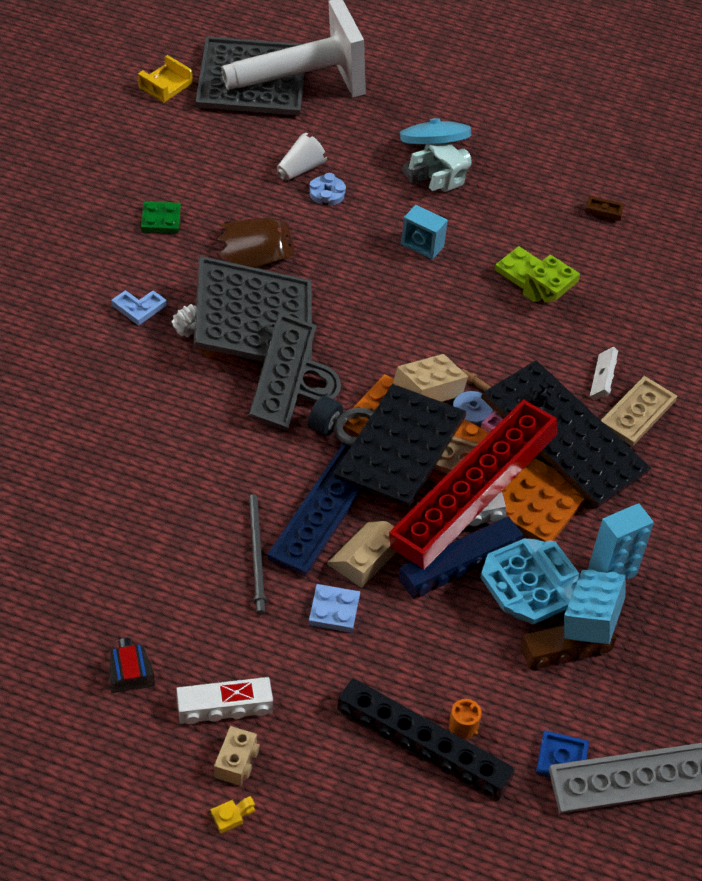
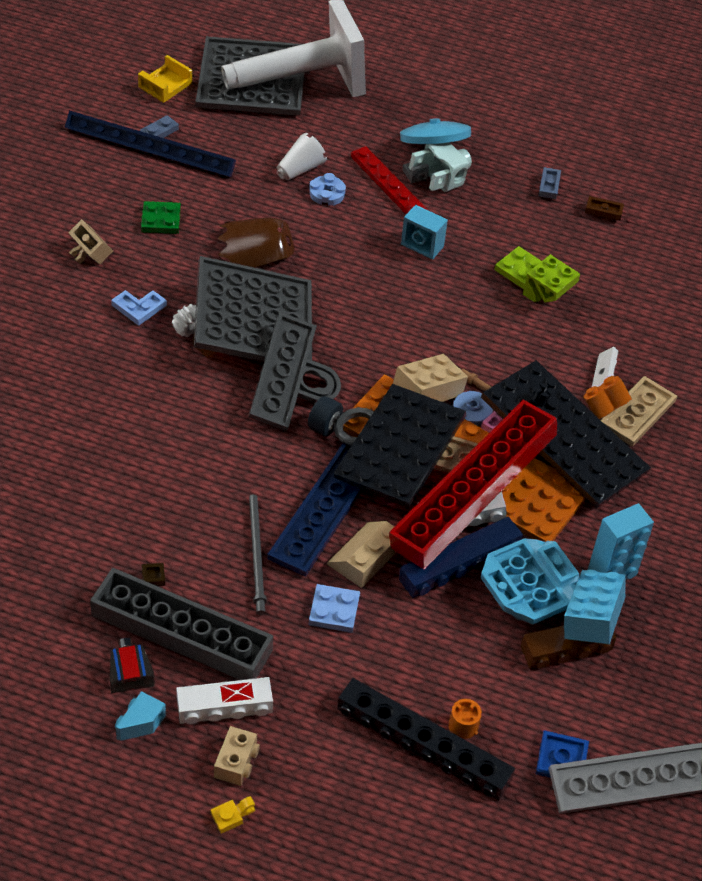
(89, 243): none -> tan brick
(141, 718): none -> medium azure slope
(150, 143): none -> dark blue plate
(154, 573): none -> dark brown plate
(161, 127): none -> sand blue plate
(181, 625): none -> dark grey brick
(385, 179): none -> red plate
(549, 183): none -> sand blue plate
(607, 397): none -> orange brick

